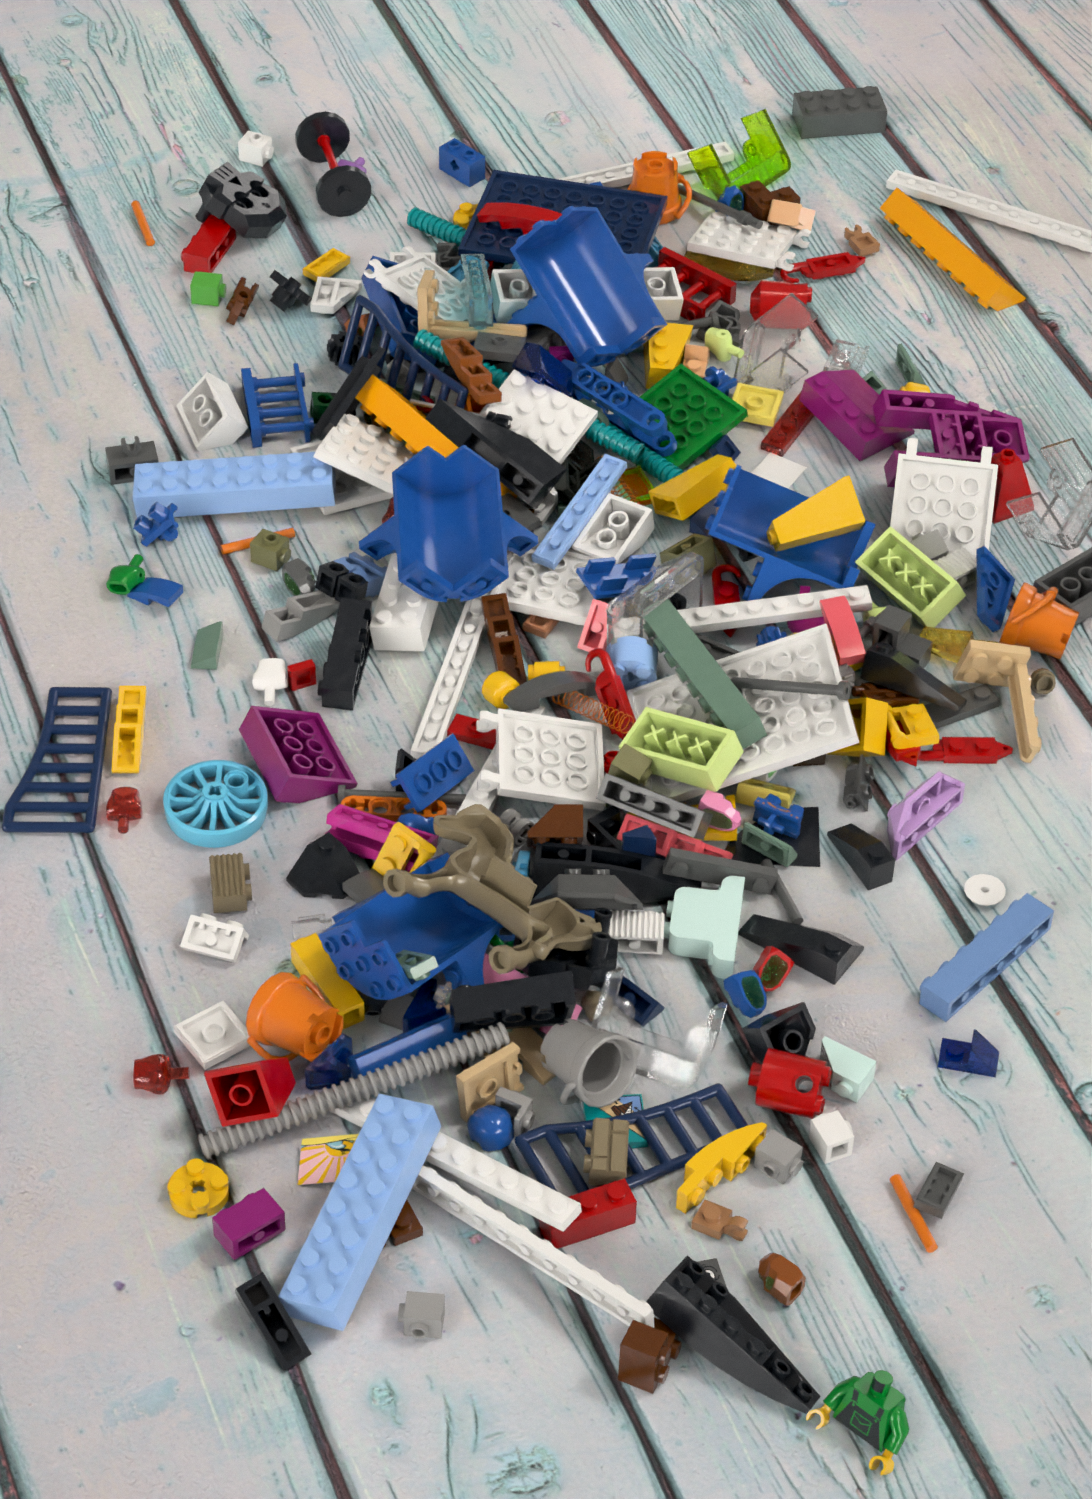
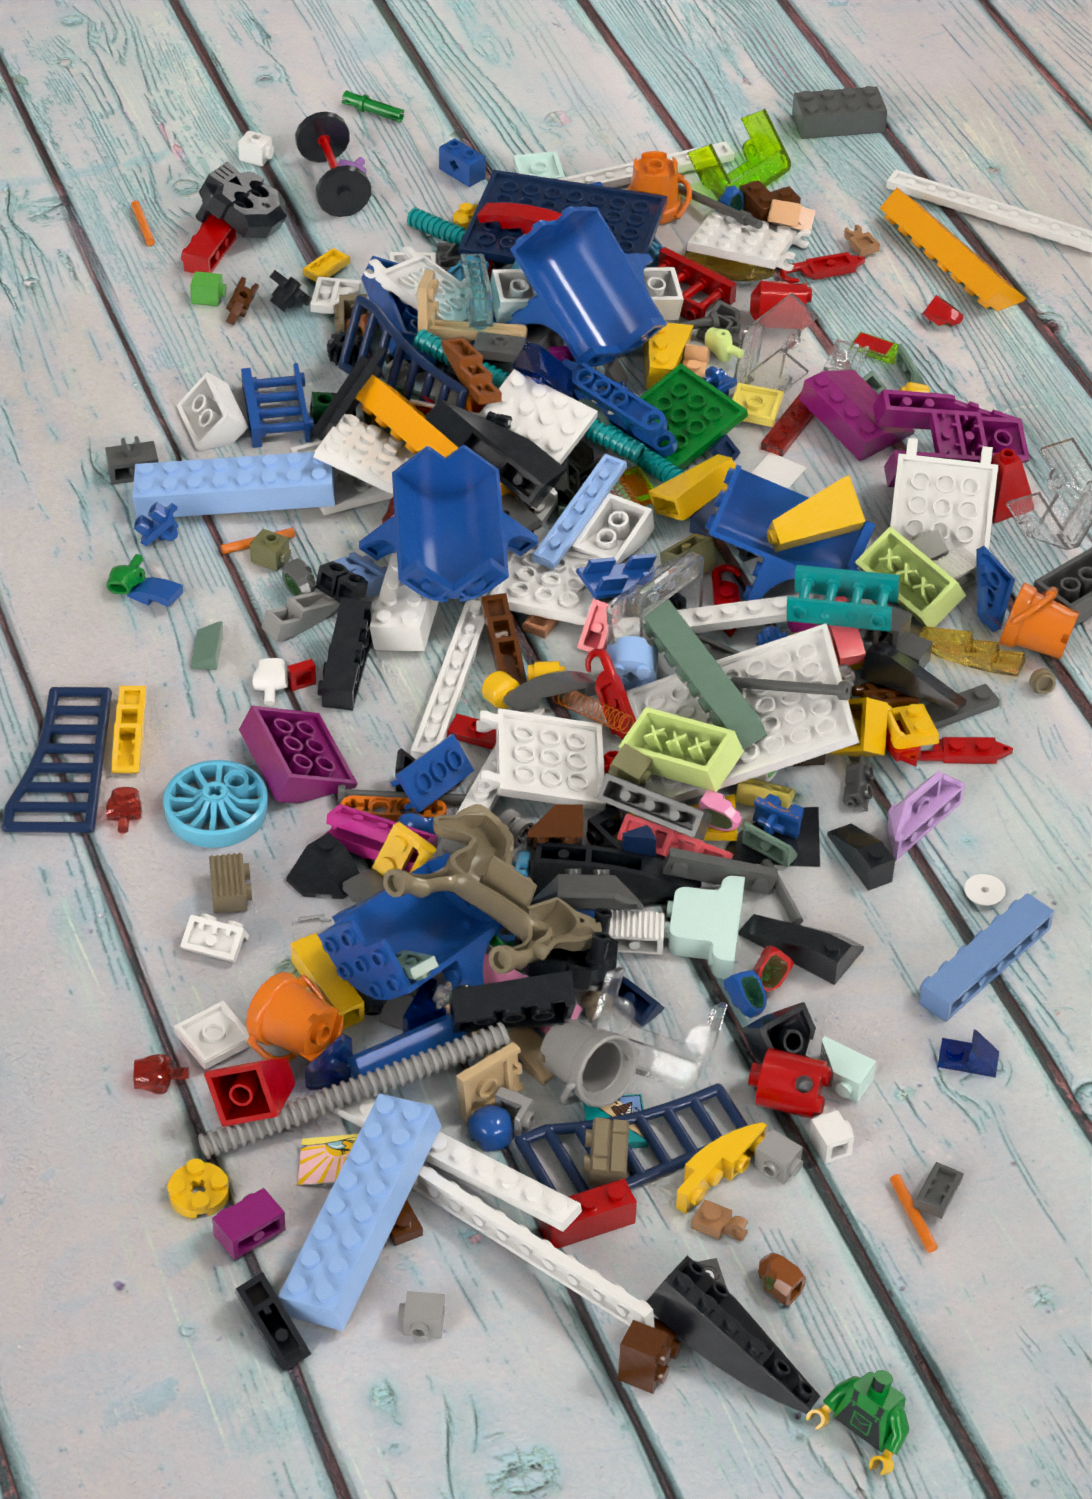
(344, 310): none -> dark tan bracket
(364, 103): none -> green pin
(539, 164): none -> light aqua plate
(842, 582): none -> teal fence
(878, 347): none -> tile
(942, 312): none -> red rock
(1006, 667): tan bracket -> none

